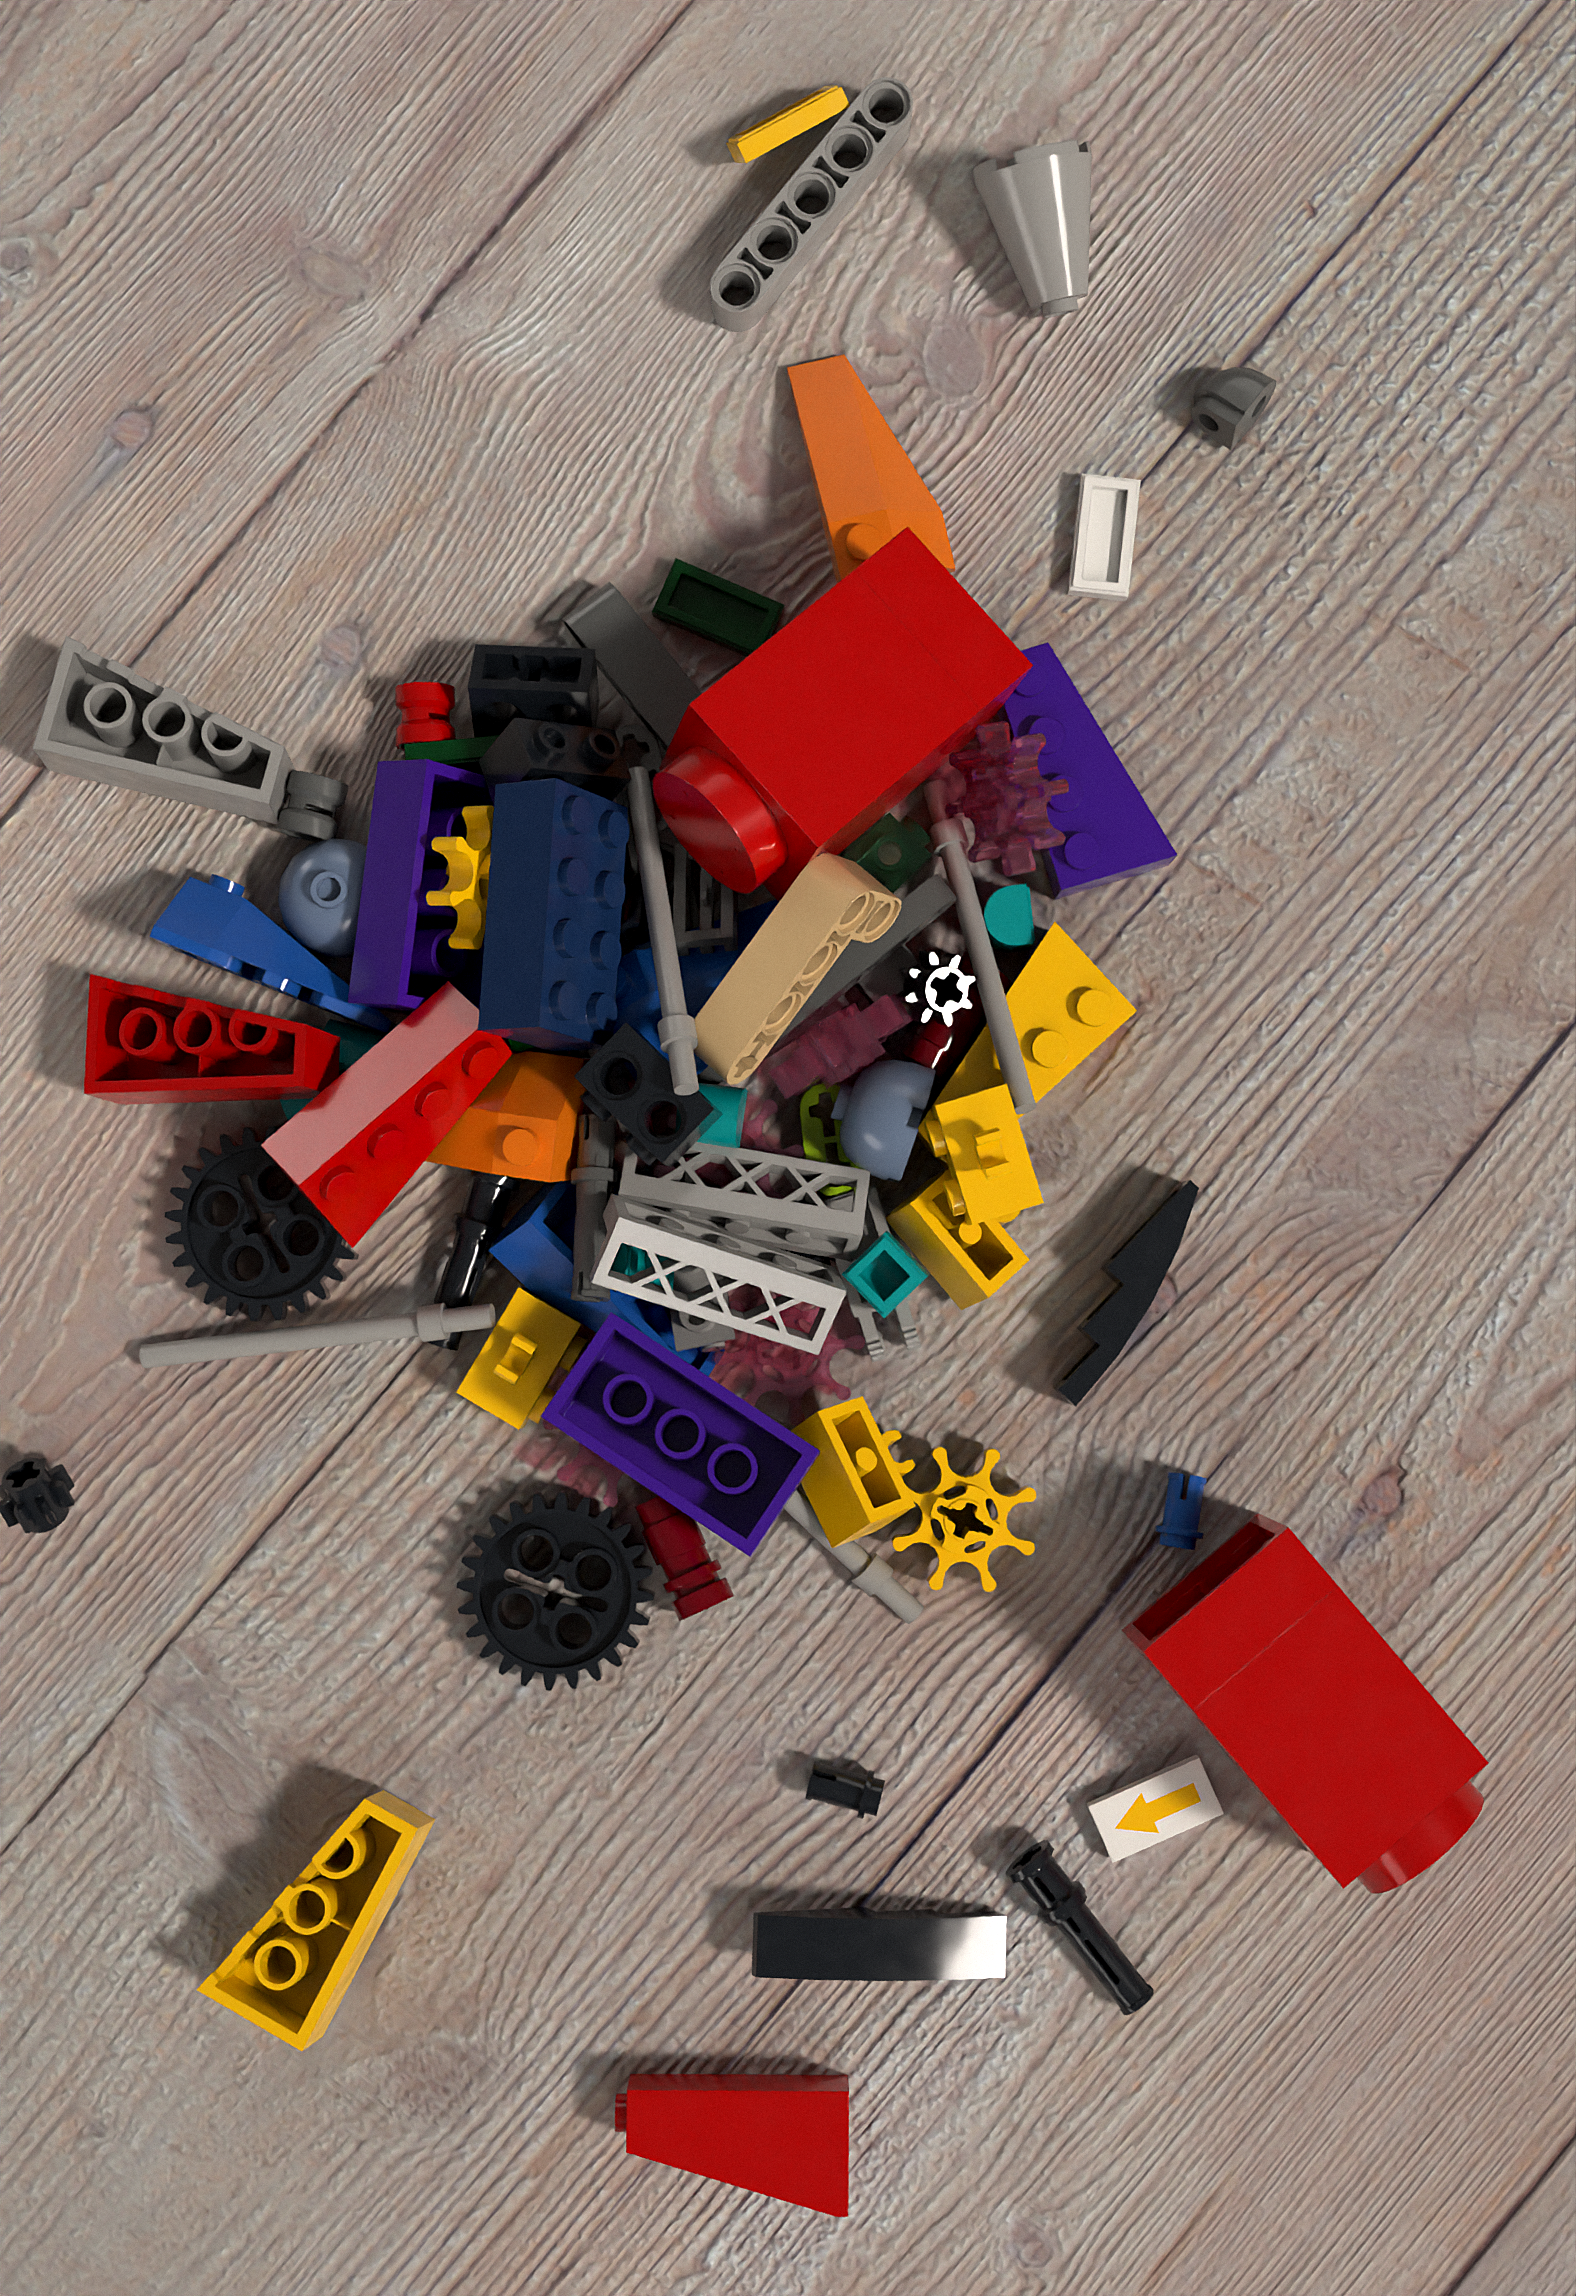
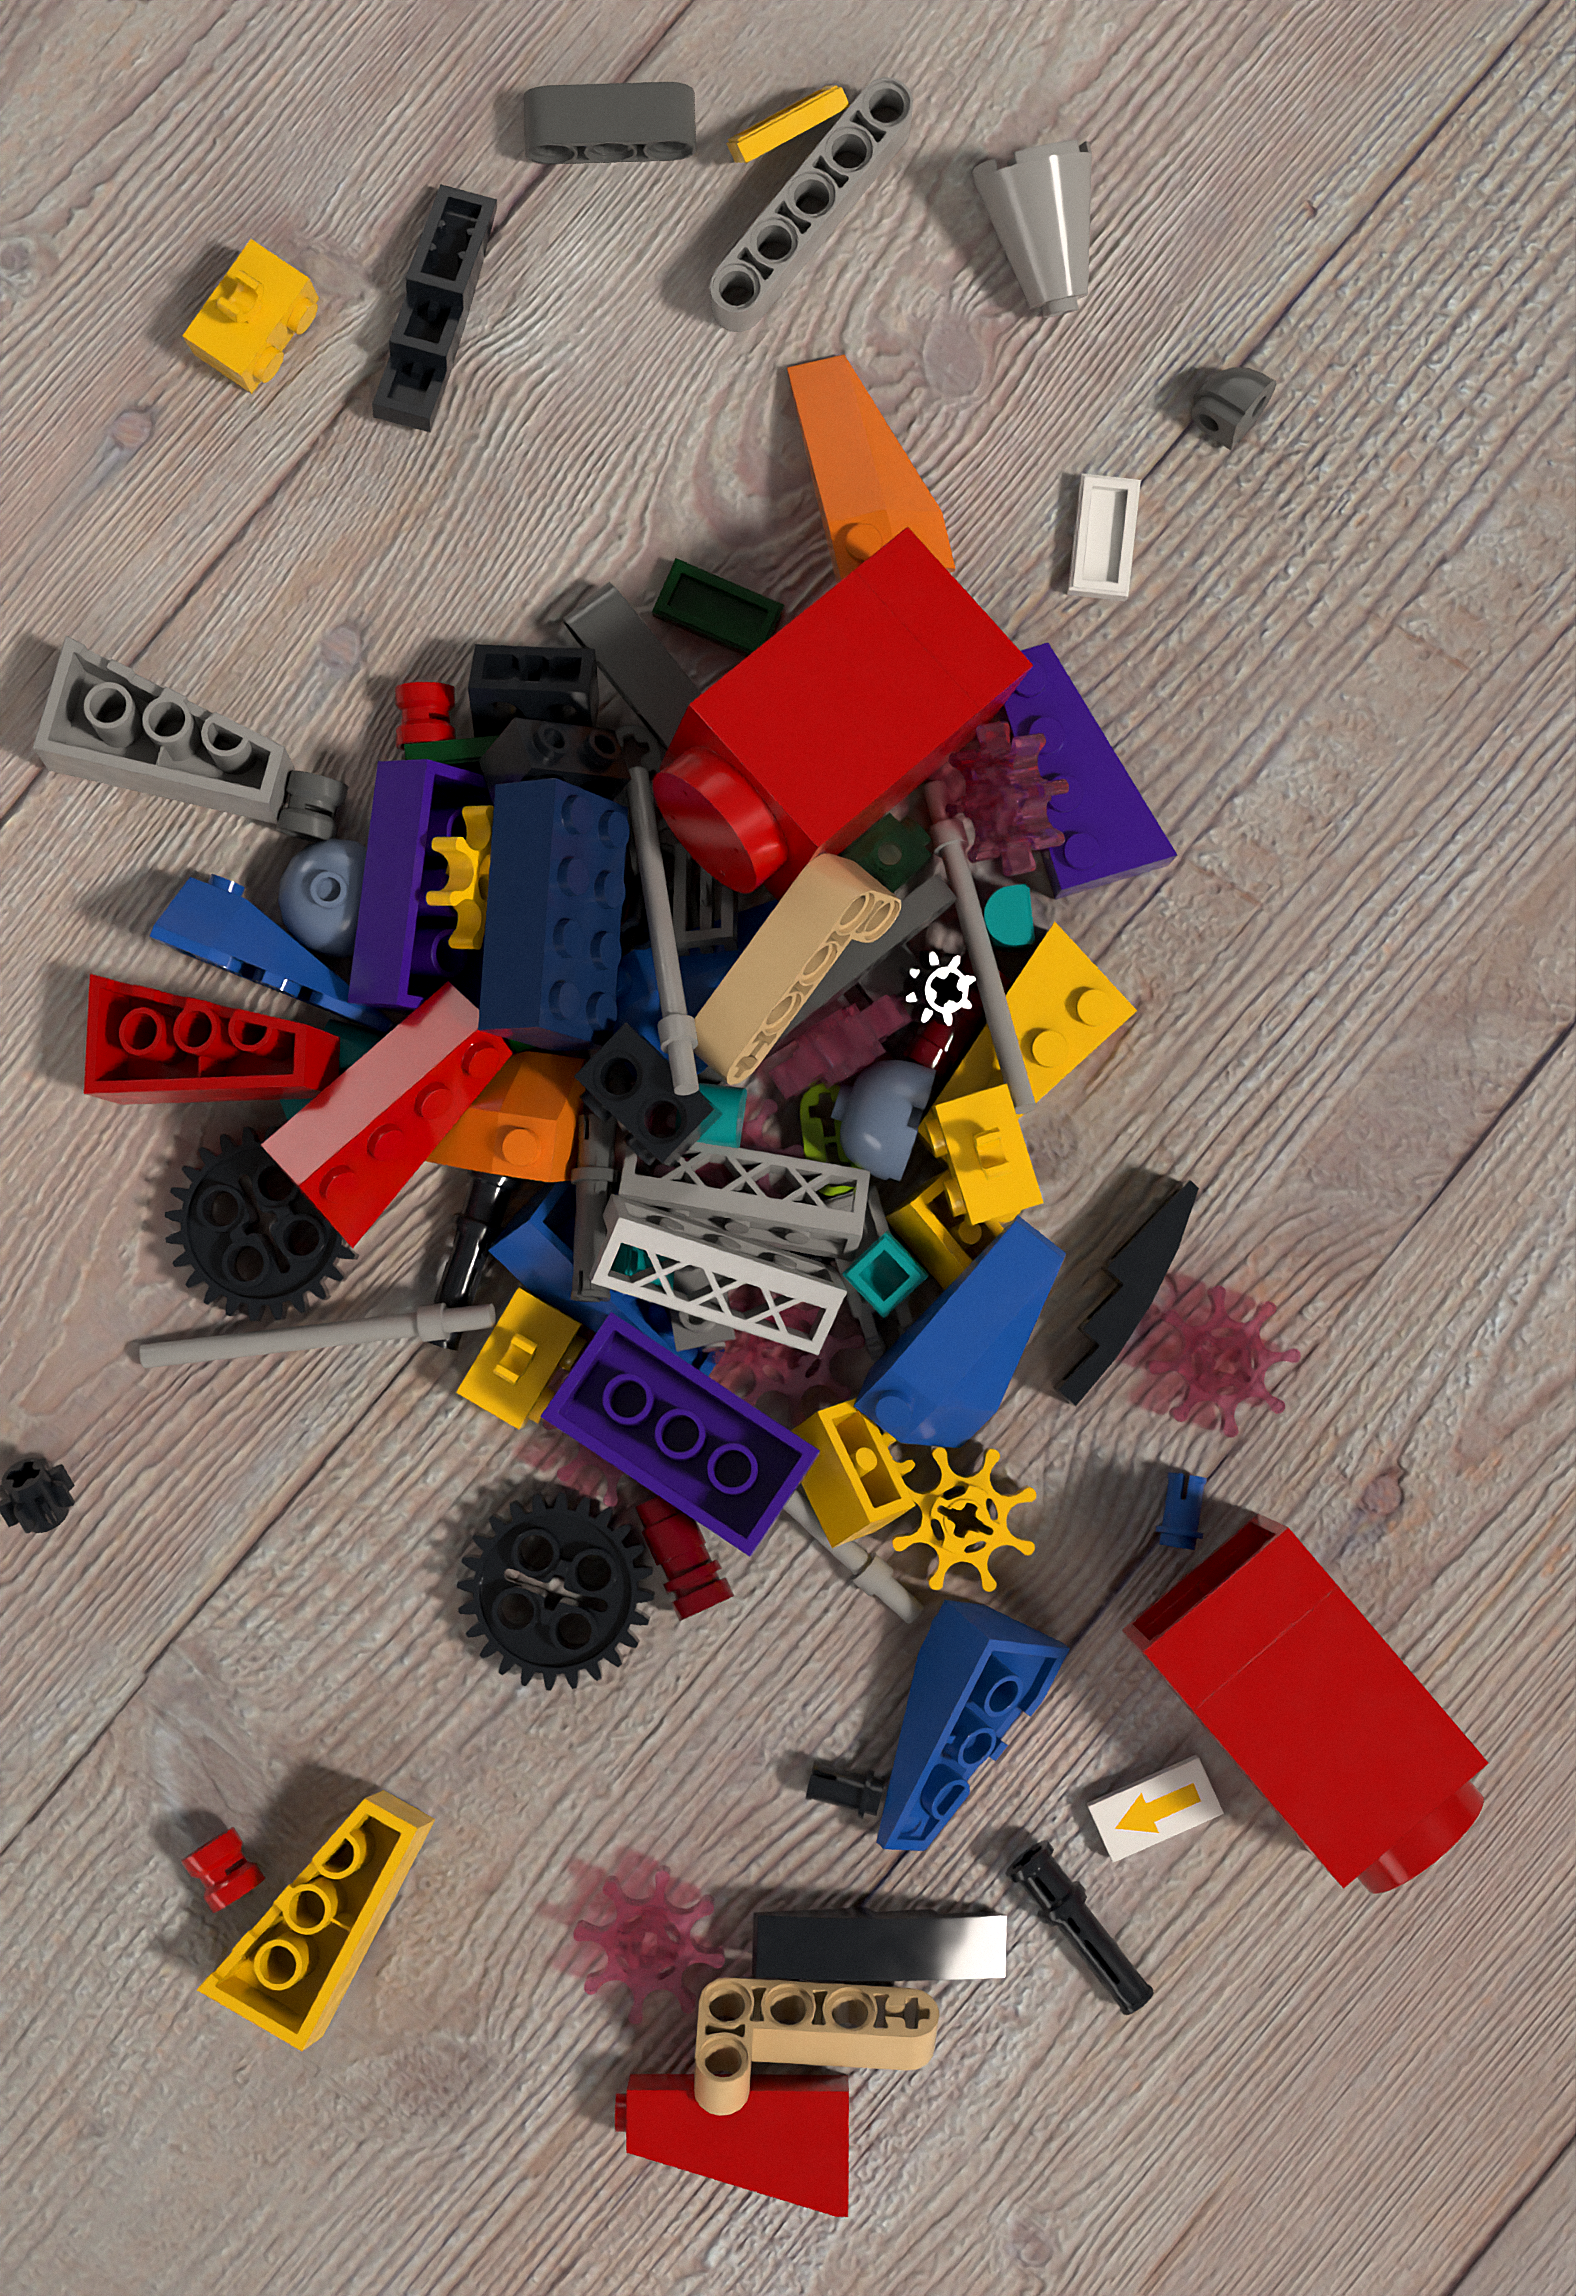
(223, 1869): none -> red wheel
(252, 317): none -> yellow brick
(435, 308): none -> black slope
(609, 123): none -> dark grey beam
(674, 1948): none -> clear pink gear
(903, 2043): none -> tan beam
(963, 1697): none -> blue wedge
(964, 1348): none -> blue wedge
(1241, 1339): none -> clear pink gear

